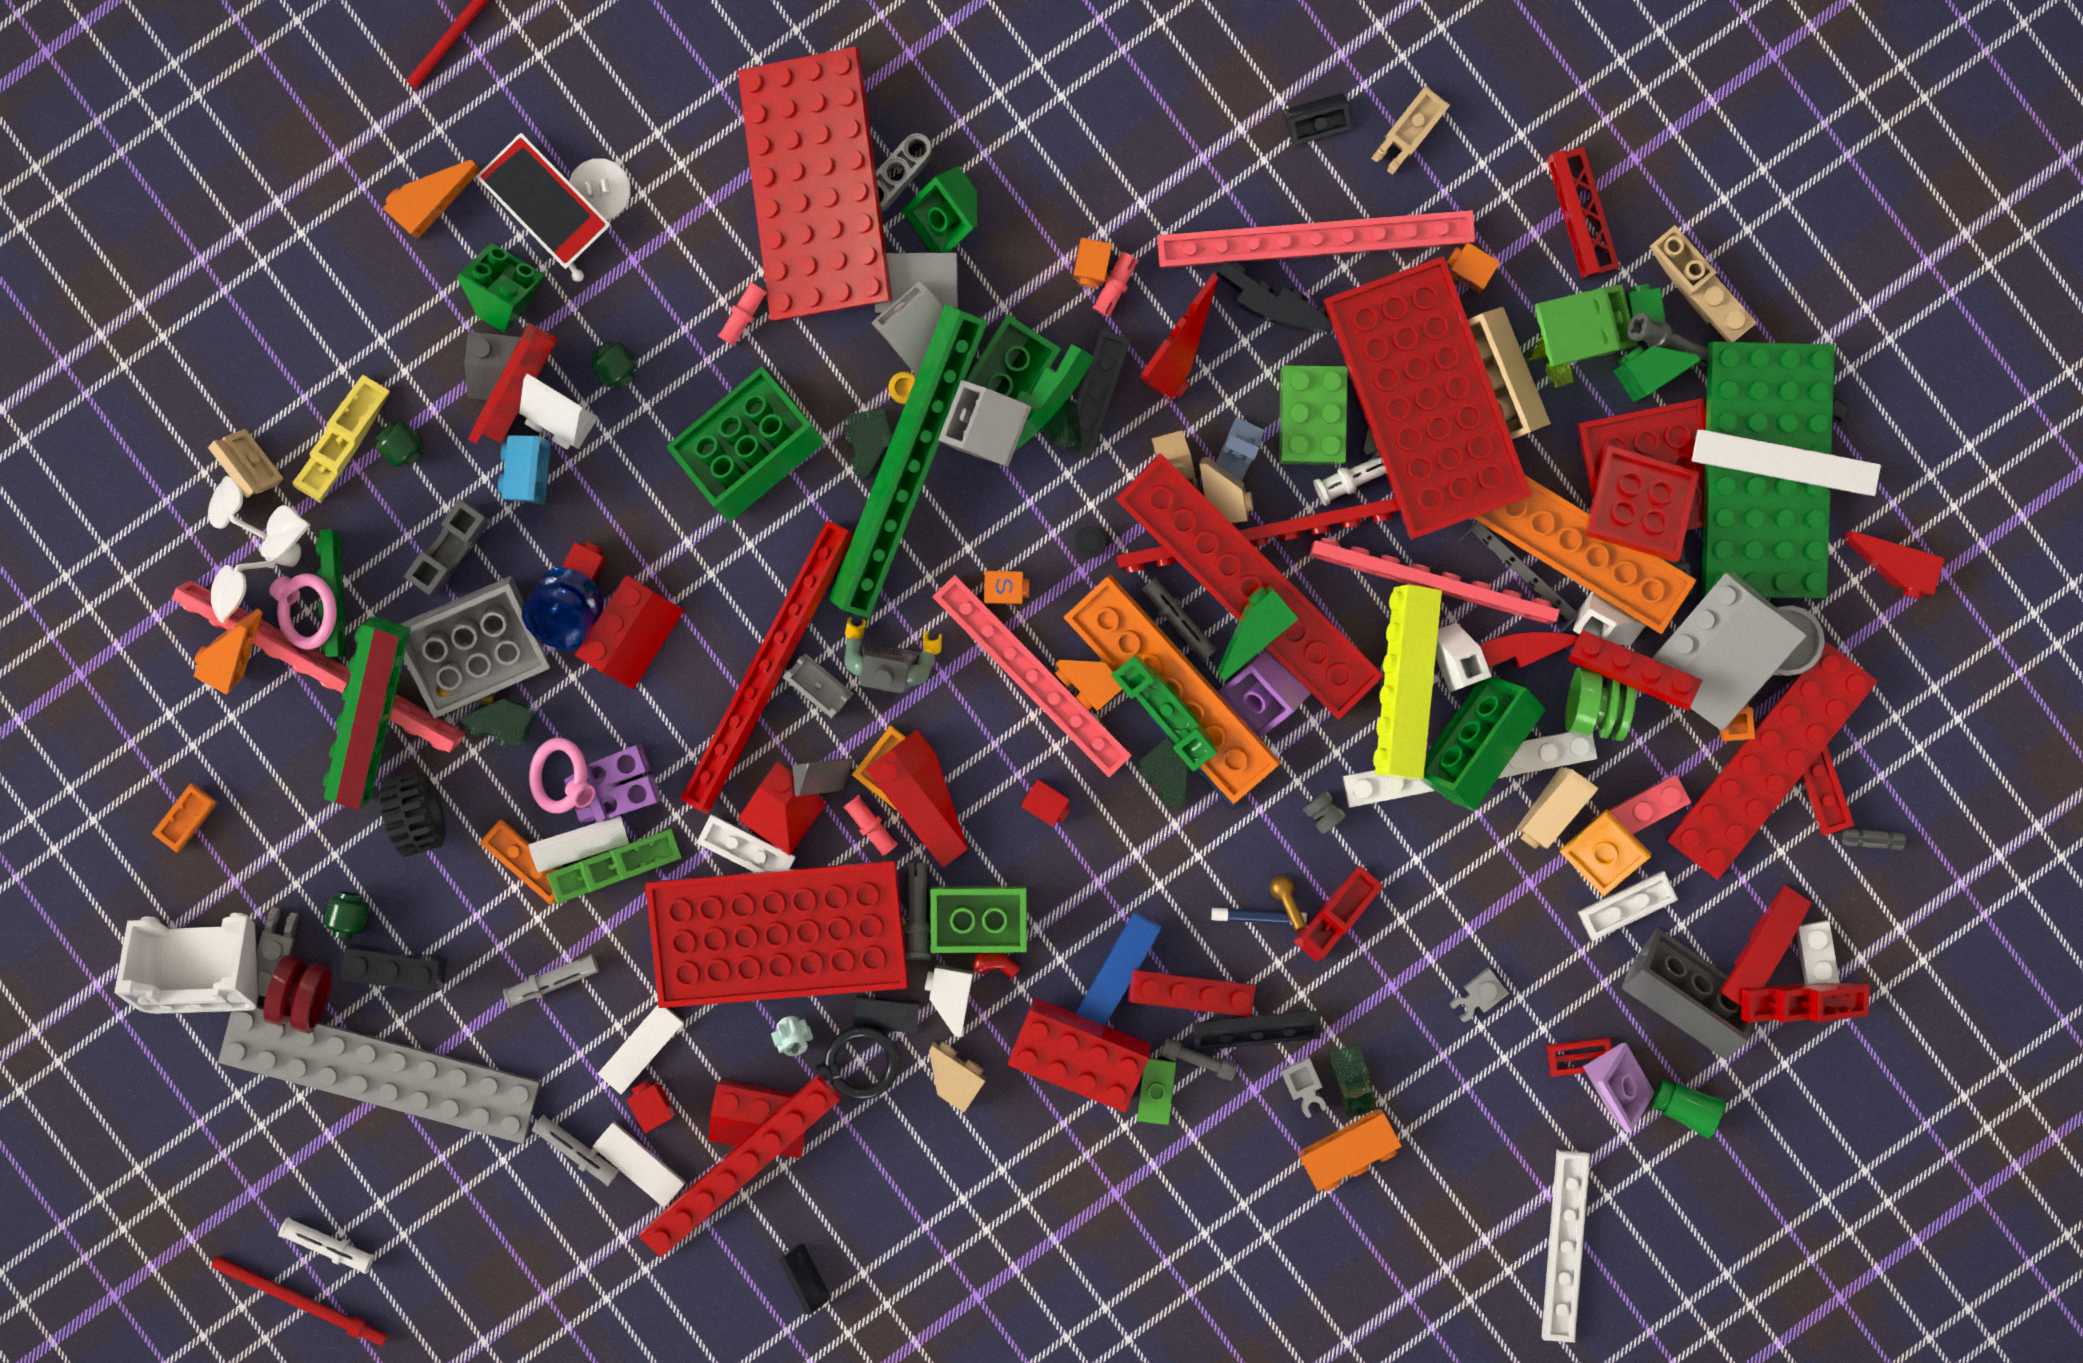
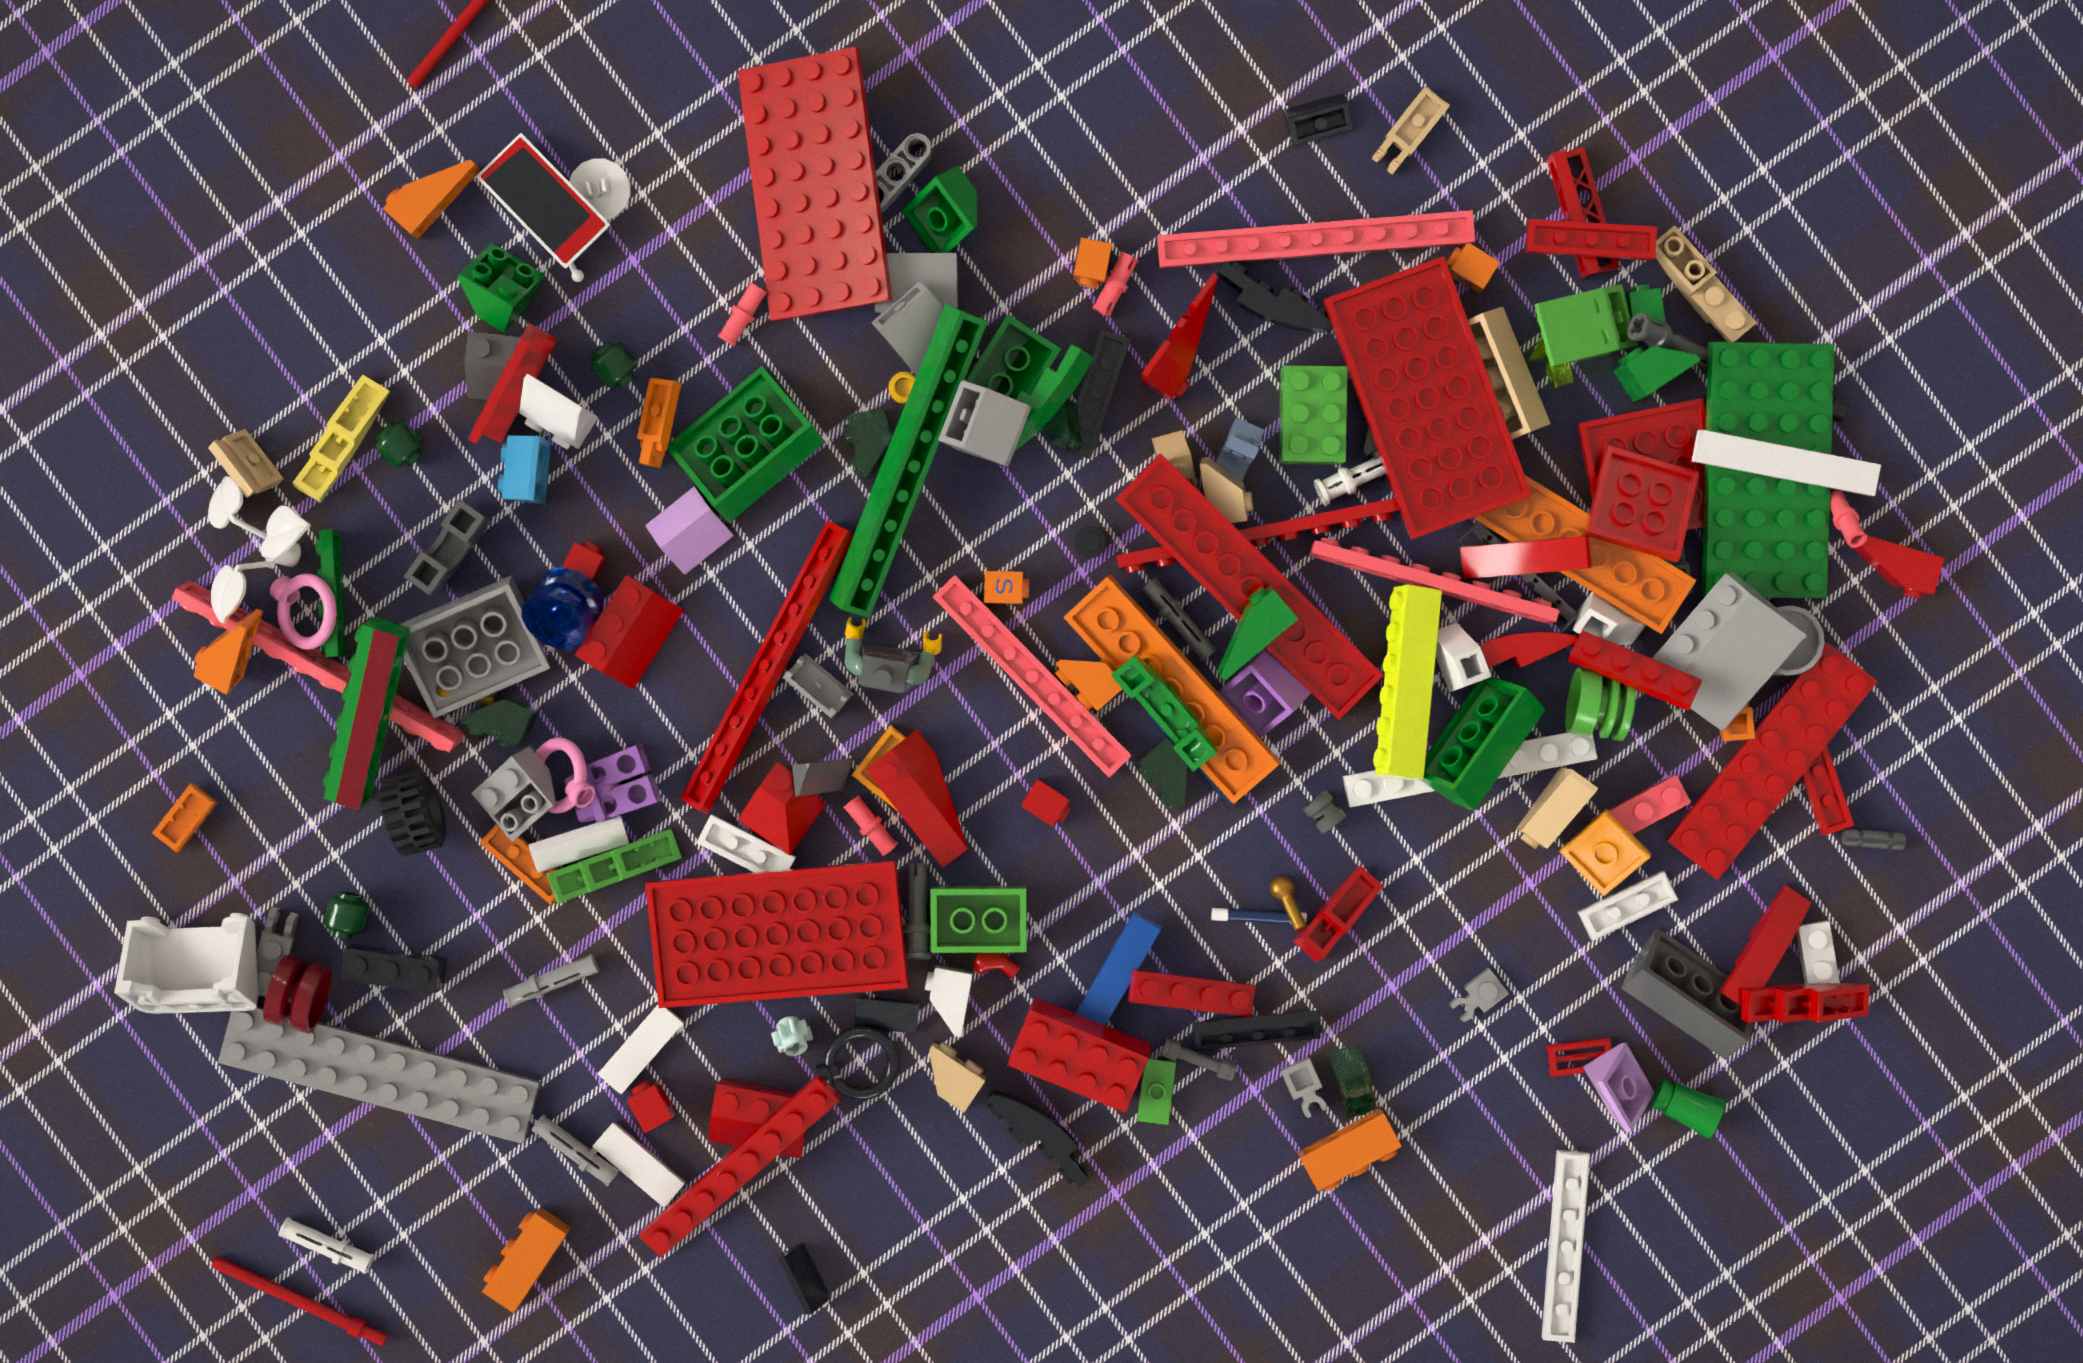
(517, 793): none -> light grey slope
(525, 1258): none -> orange brick
(657, 420): none -> orange hinge
(689, 531): none -> lavender slope
(1032, 1123): none -> black slope
(1526, 557): none -> slope
(1591, 239): none -> red plate
(1846, 519): none -> coral pin

